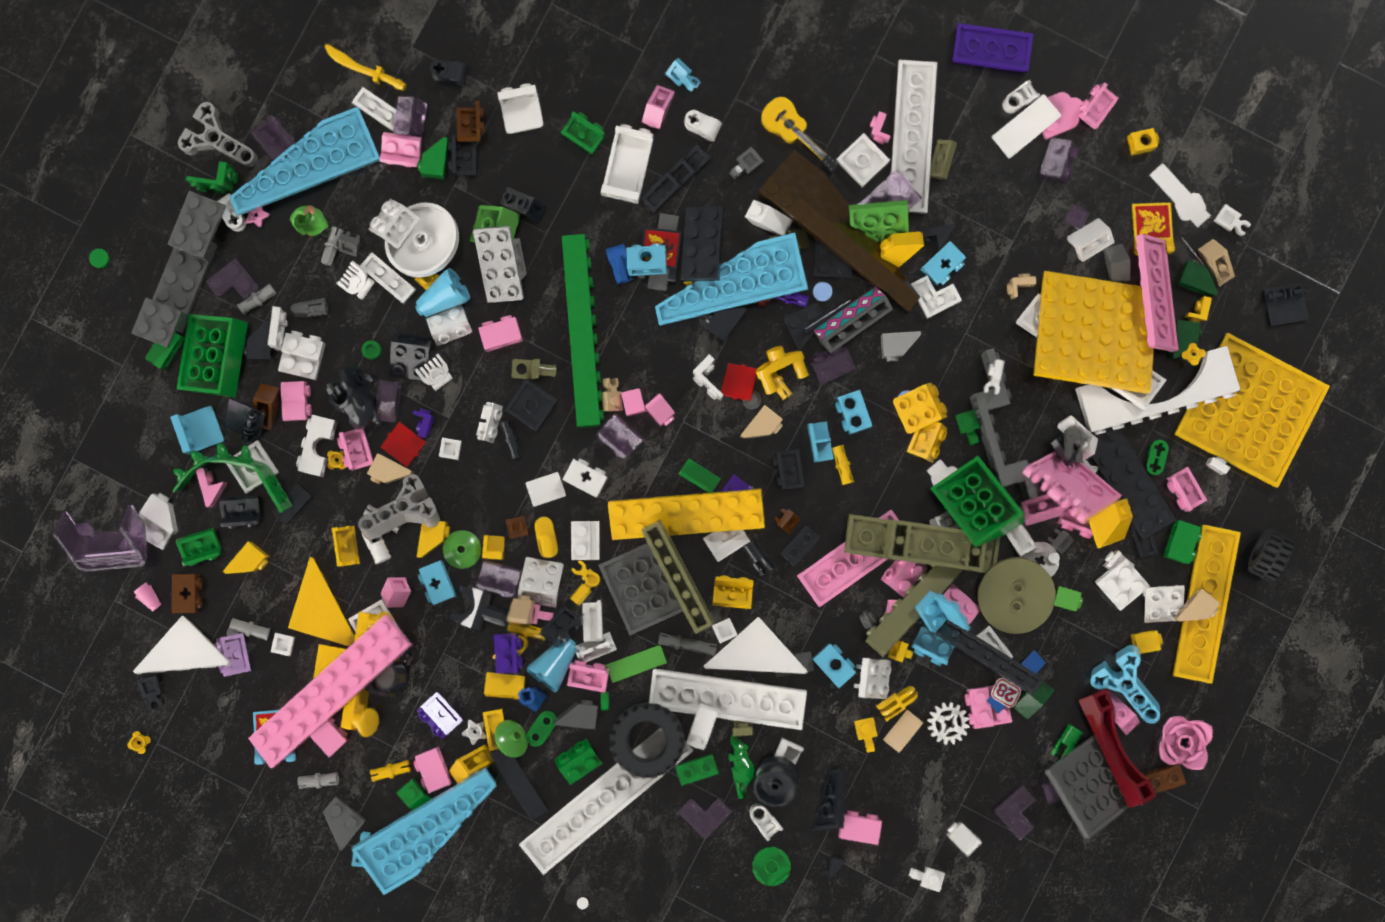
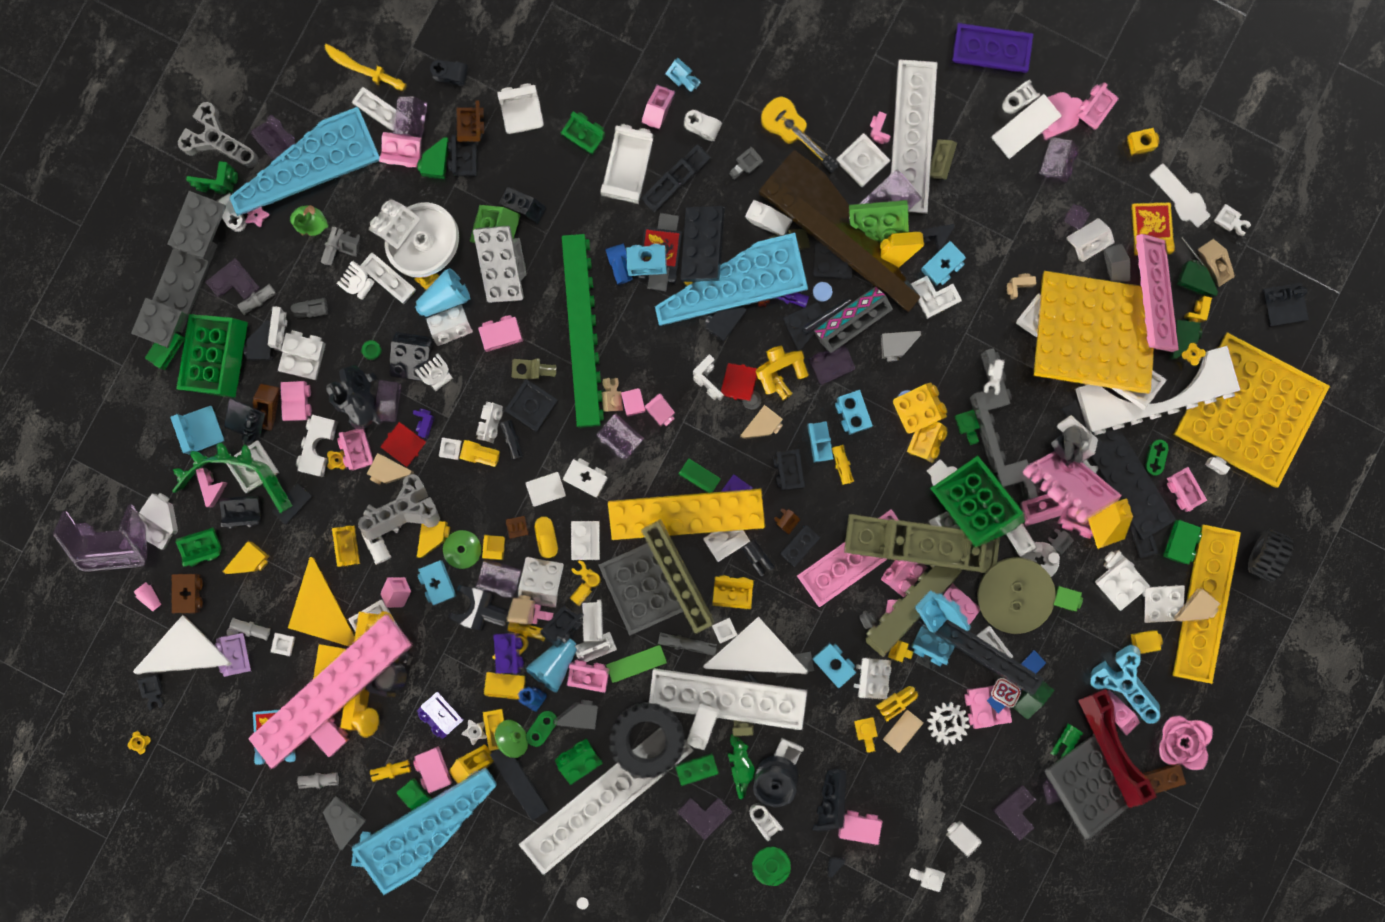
(99, 258): green tile -> none
(475, 453): none -> yellow piece
(605, 701): green tile -> none

